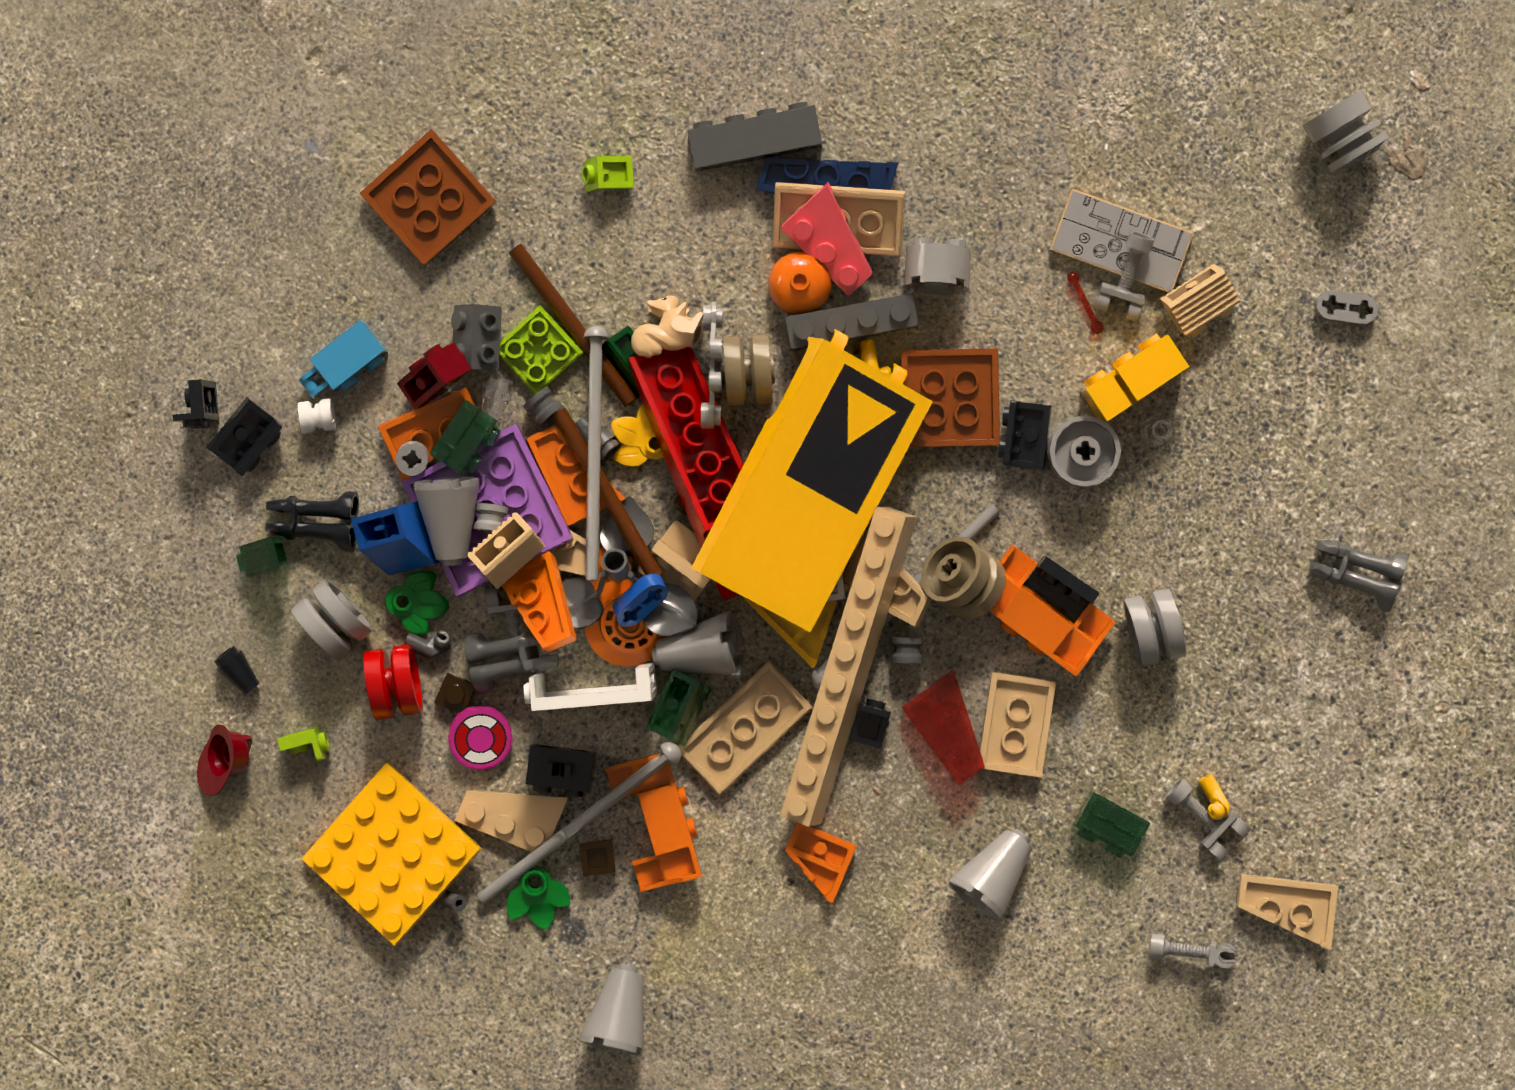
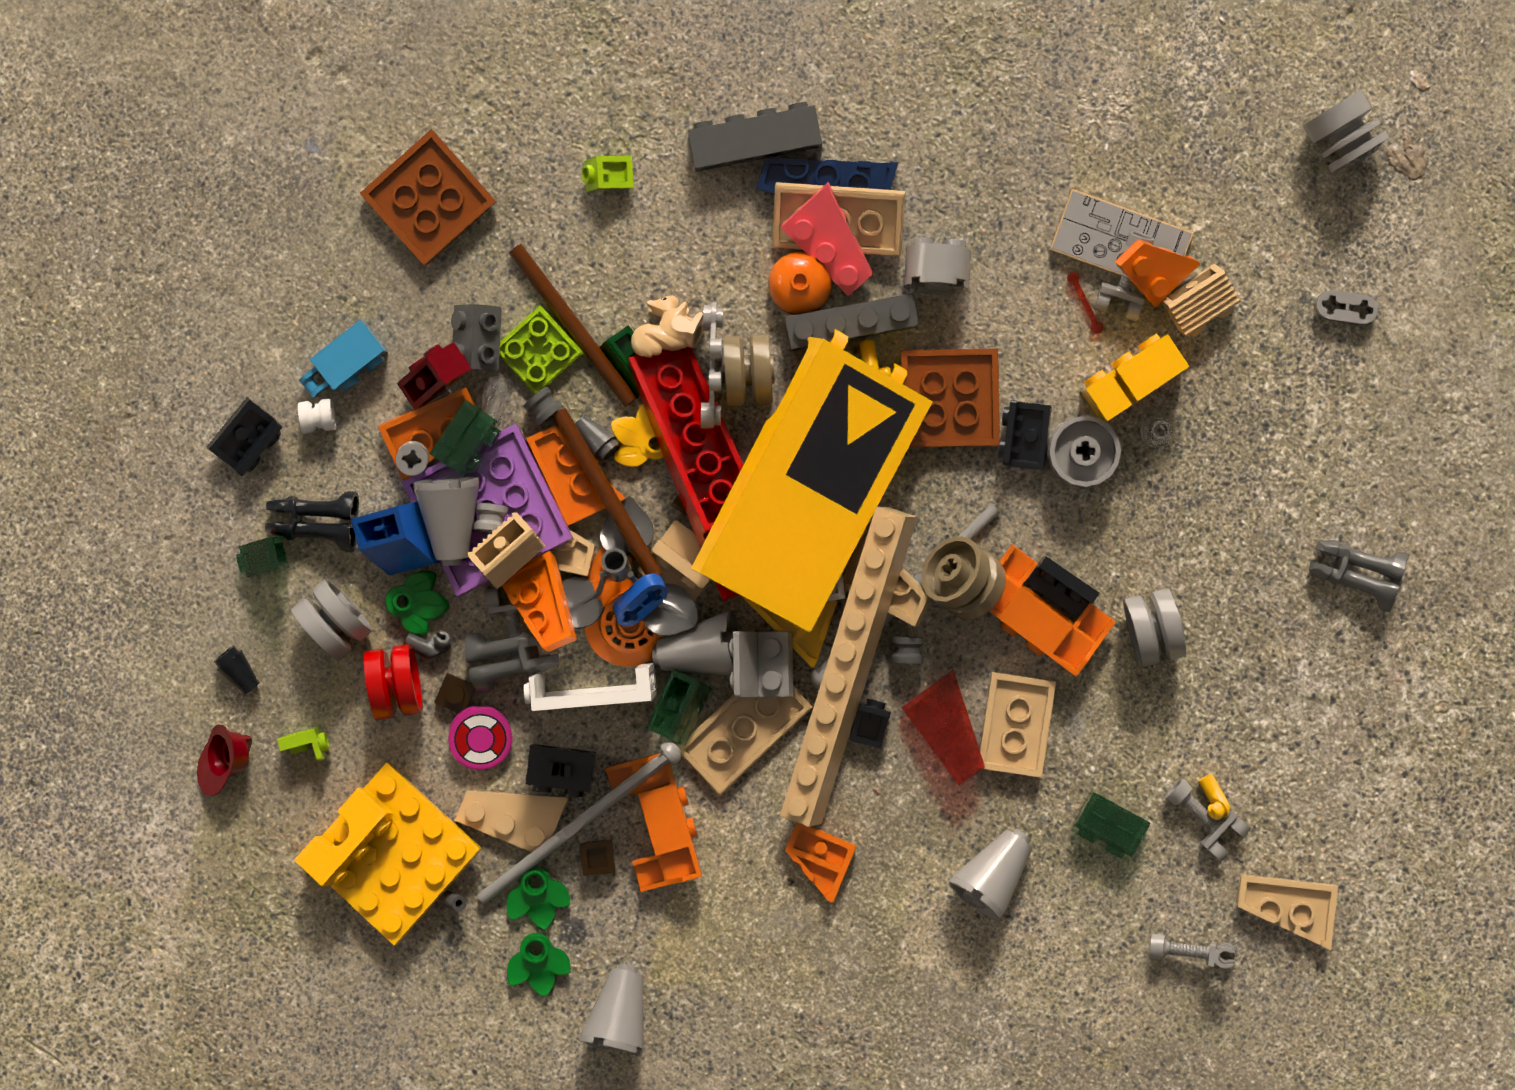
(203, 402): black bracket -> none
(365, 819): none -> yellow arch
(537, 968): none -> green plate
(595, 335): light grey bar -> none
(762, 664): none -> light grey bracket
(1155, 269): none -> orange wing

